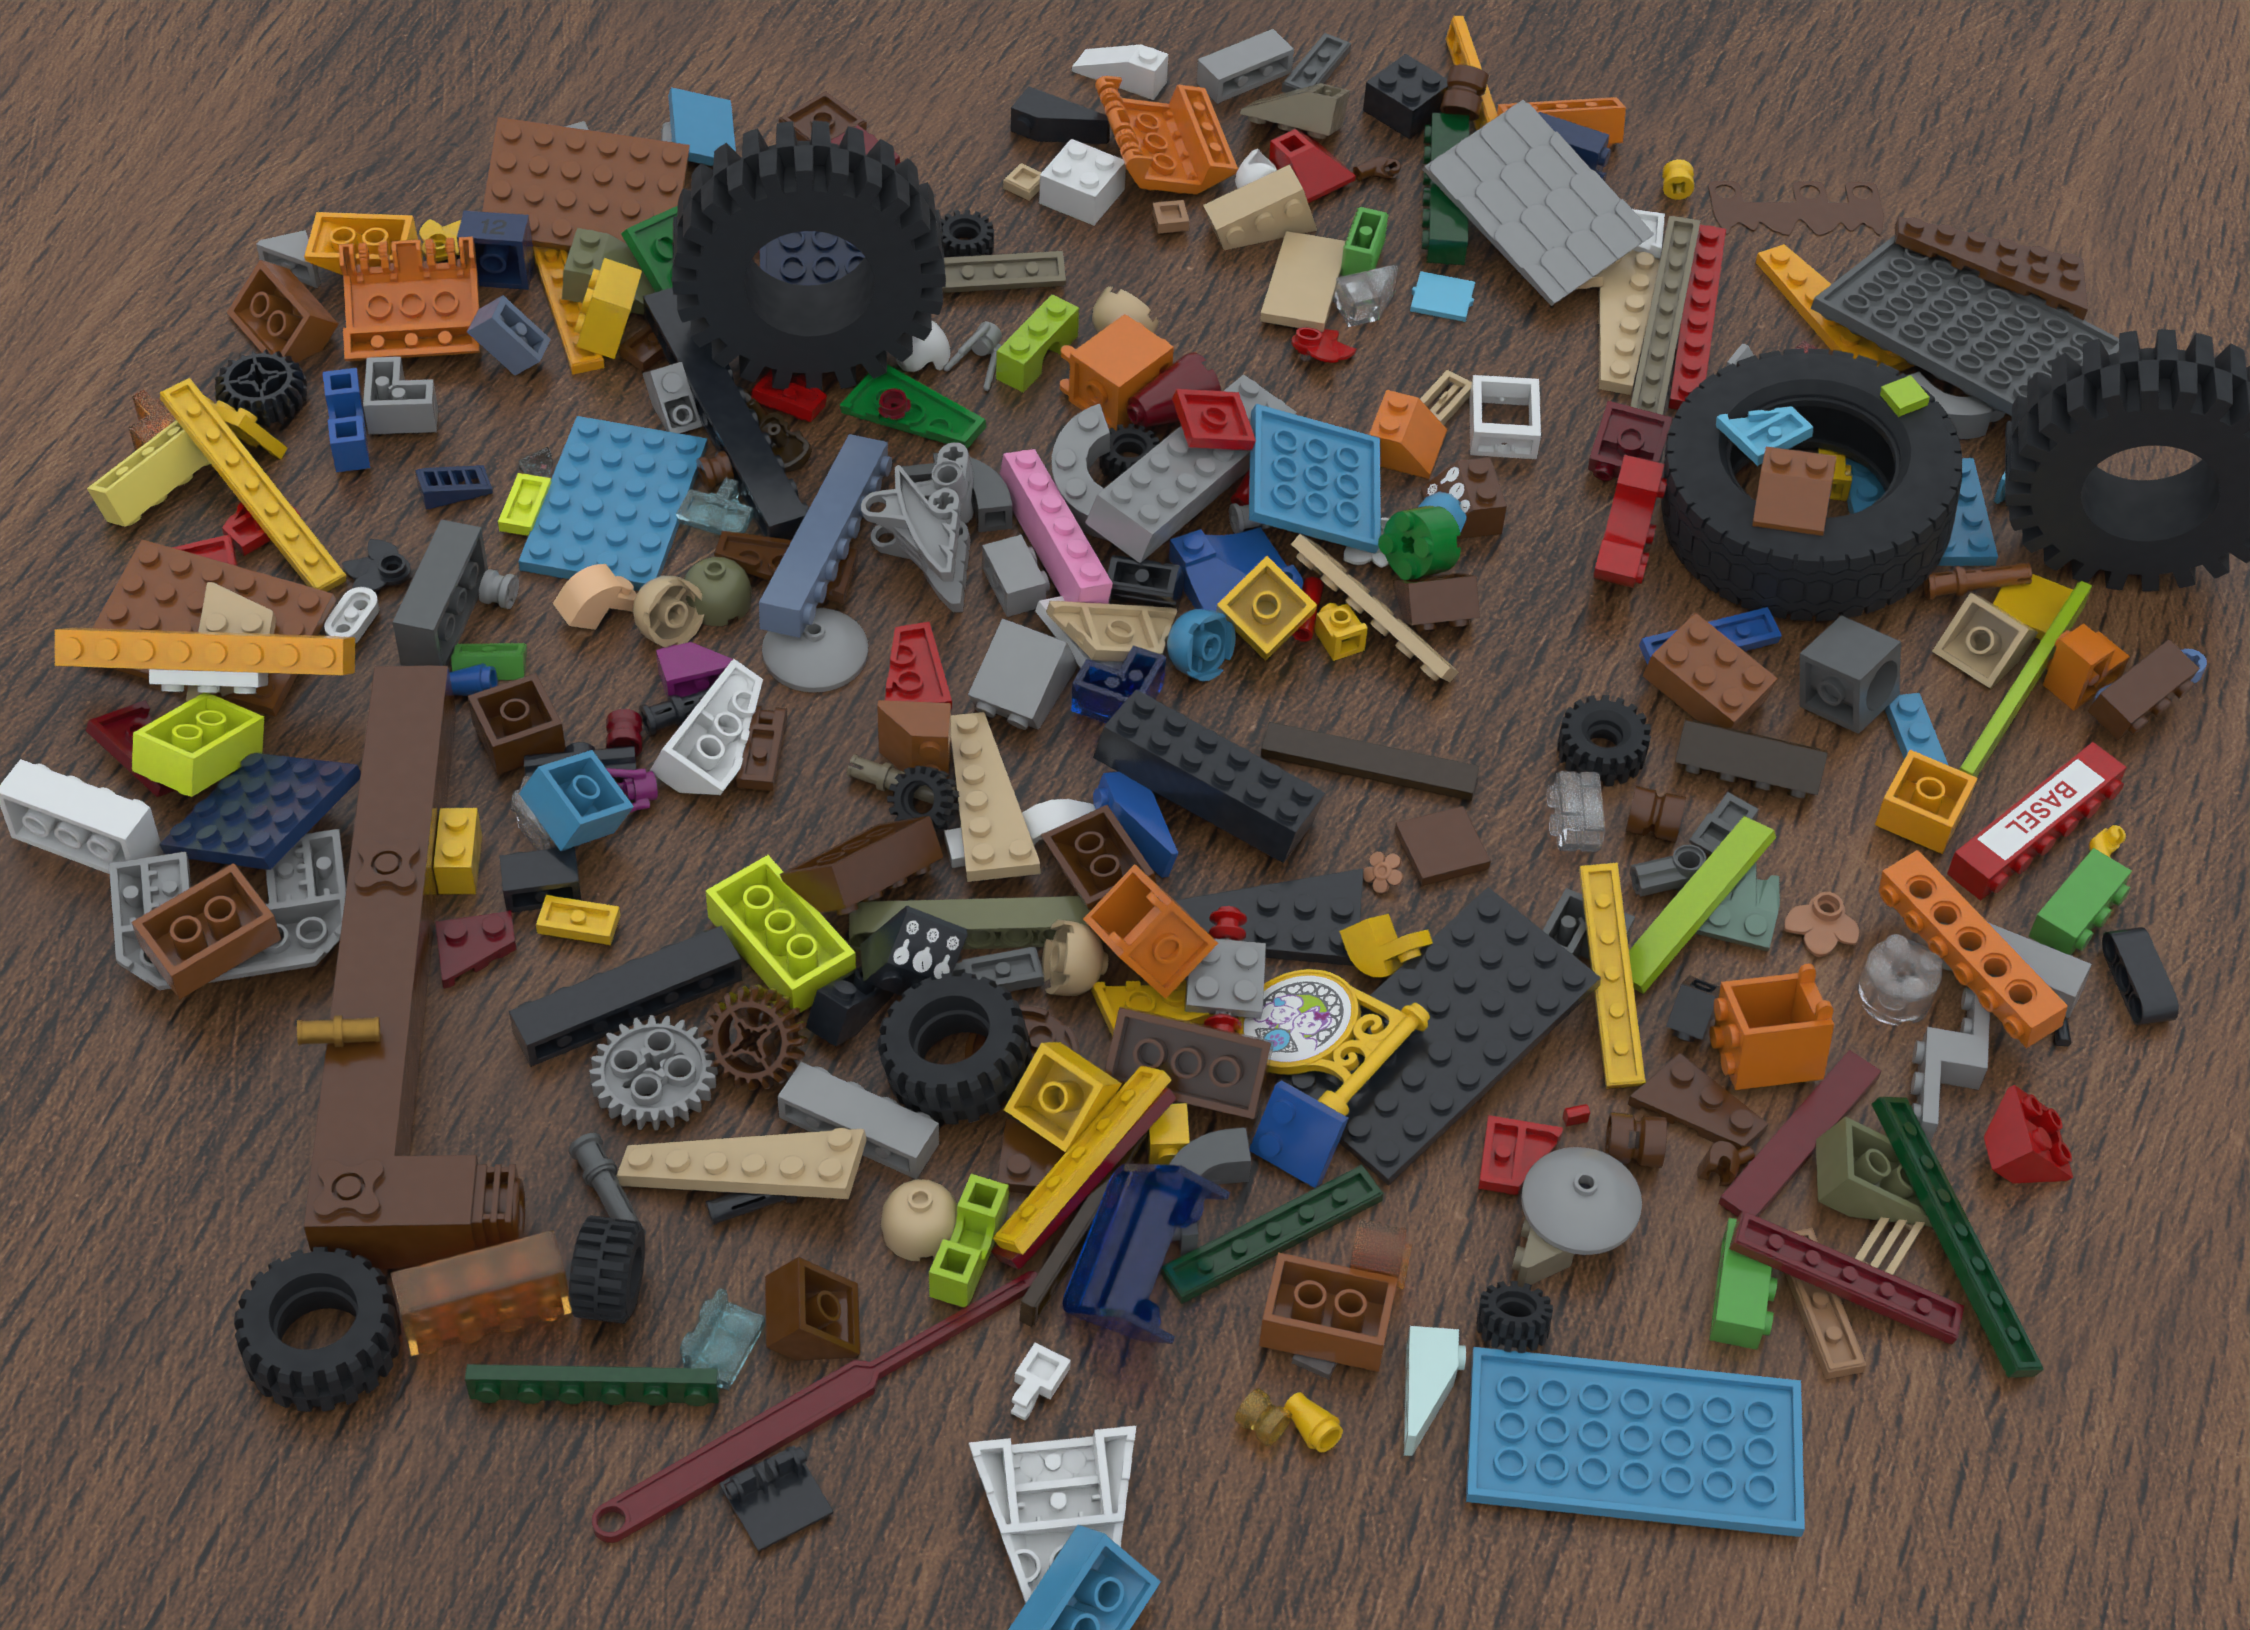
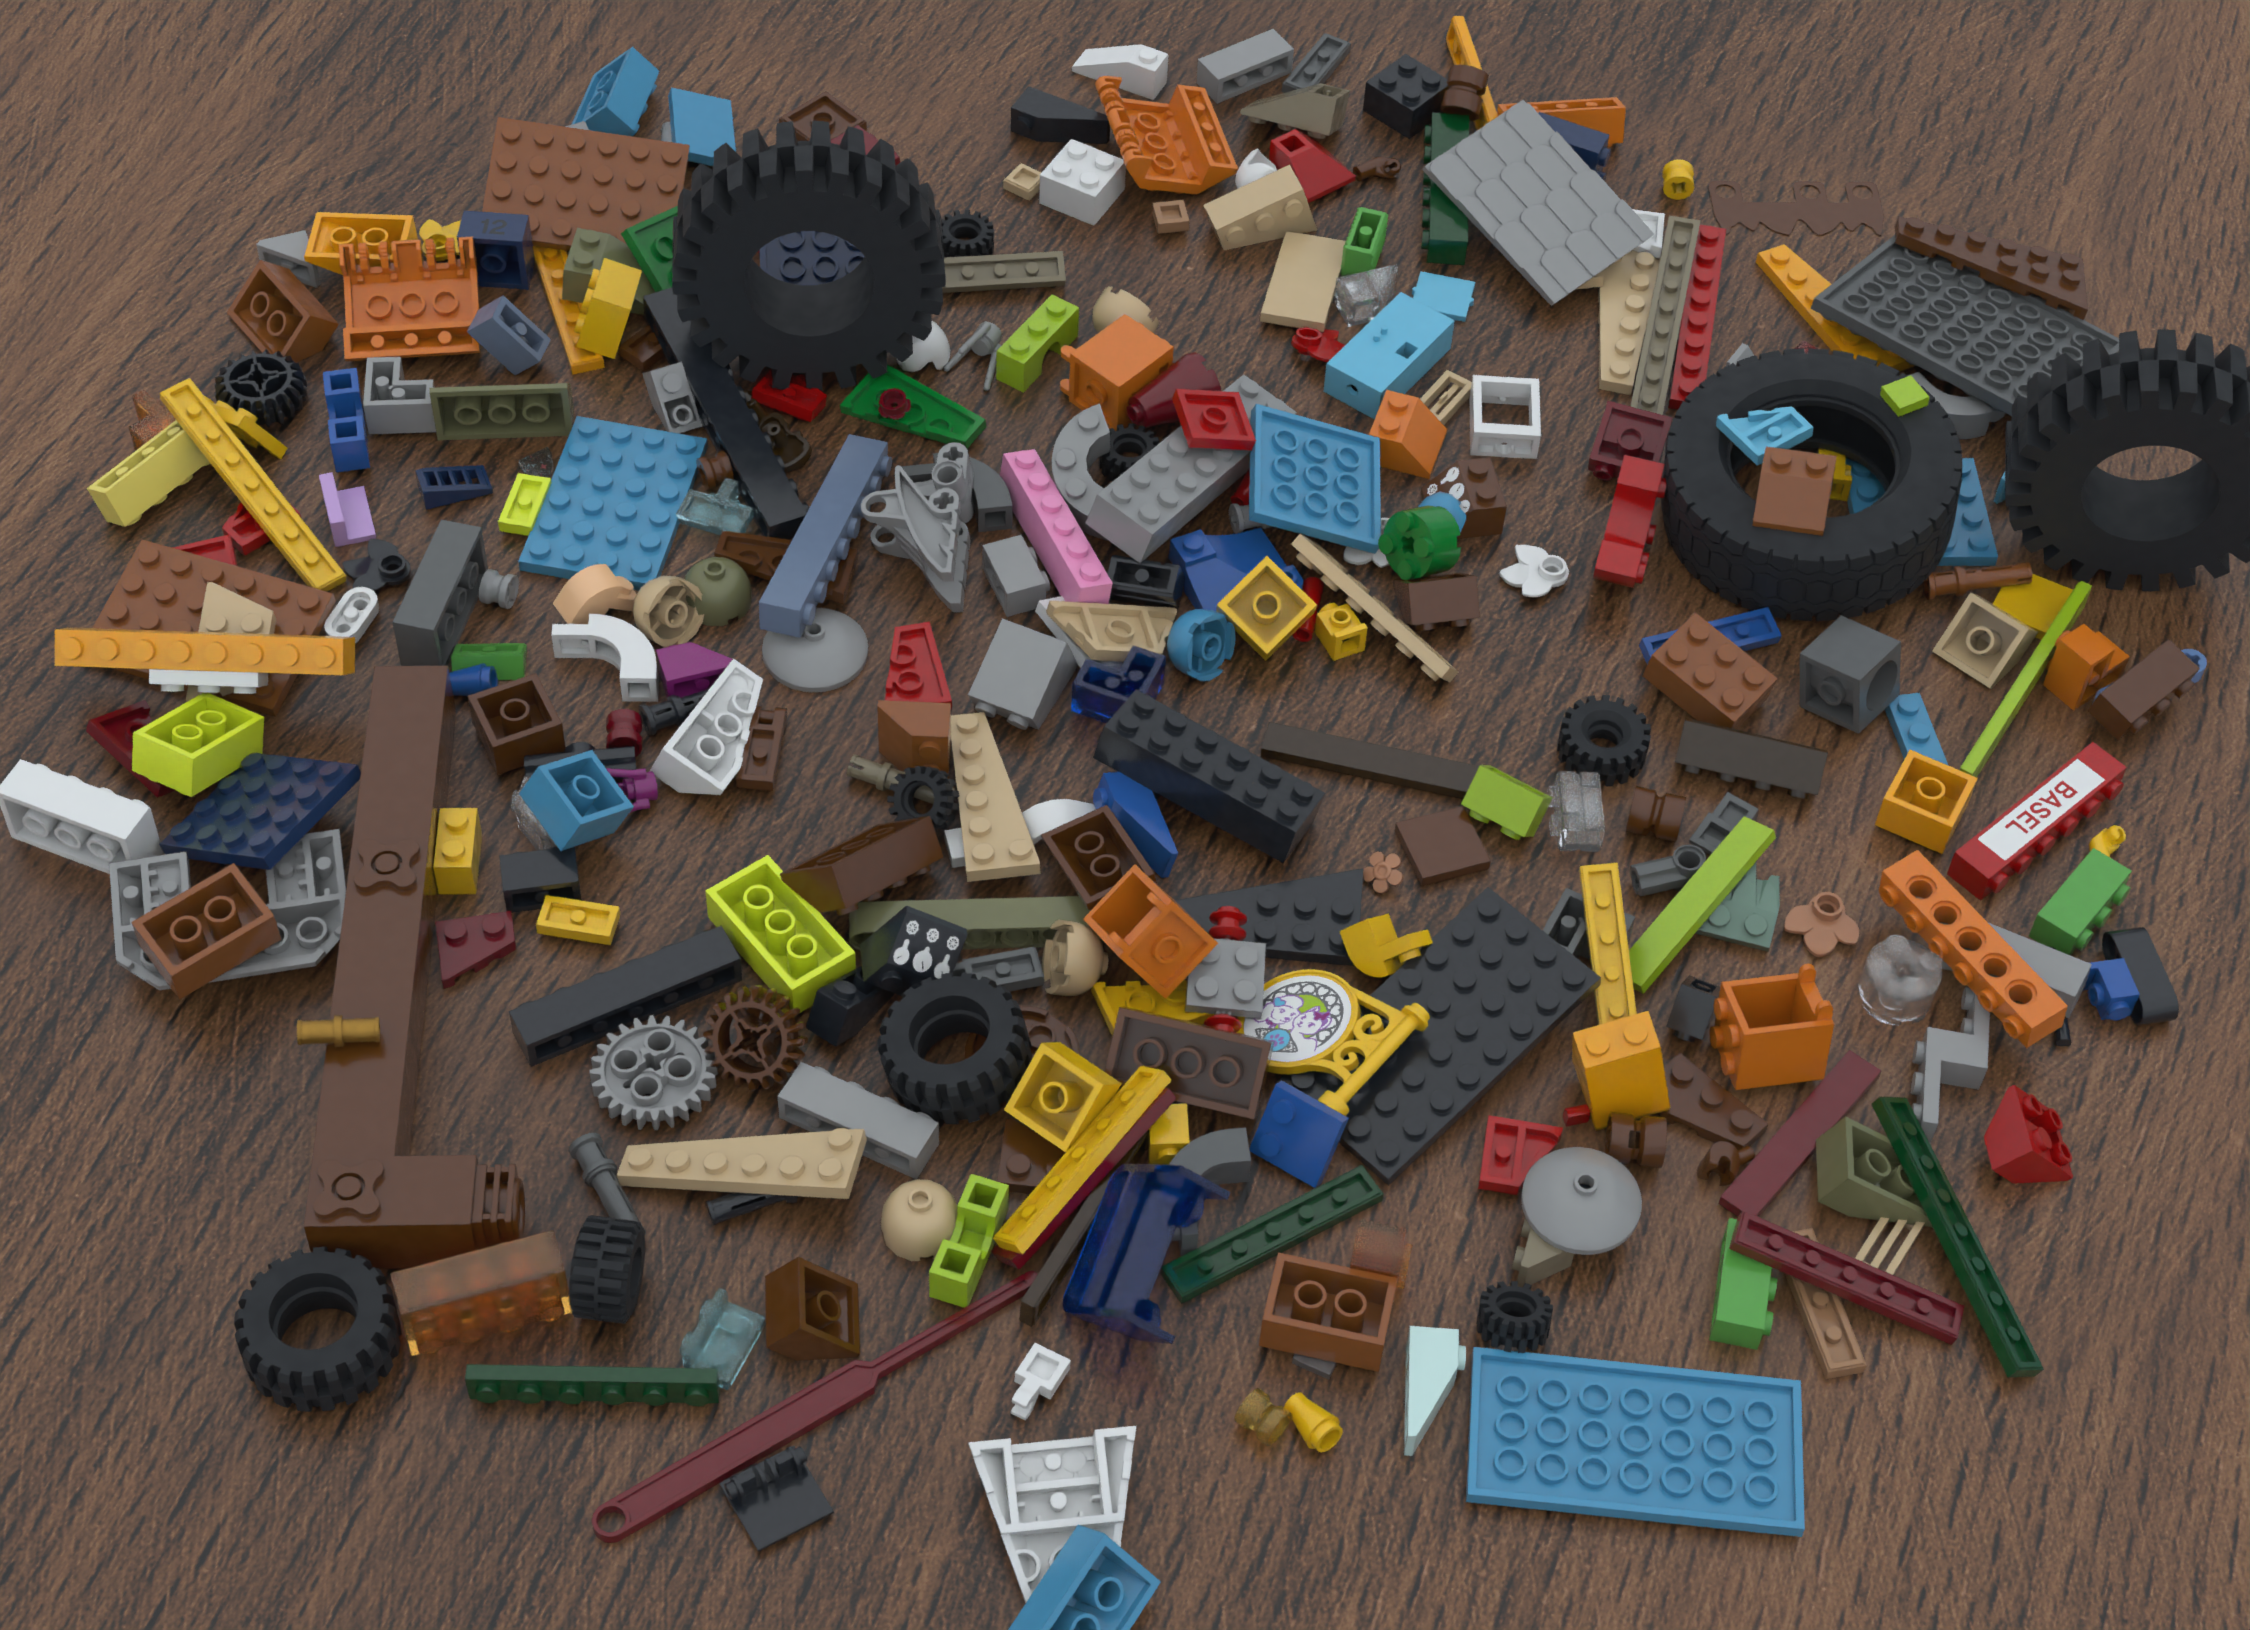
(347, 512): none -> lavender panel
(502, 411): none -> olive slope
(616, 643): none -> white arch
(618, 95): none -> dark azure slope
(1388, 354): none -> medium azure brick
(1506, 801): none -> lime brick
(1535, 571): none -> white plate
(1621, 1068): none -> light orange slope
(2112, 989): none -> blue brick

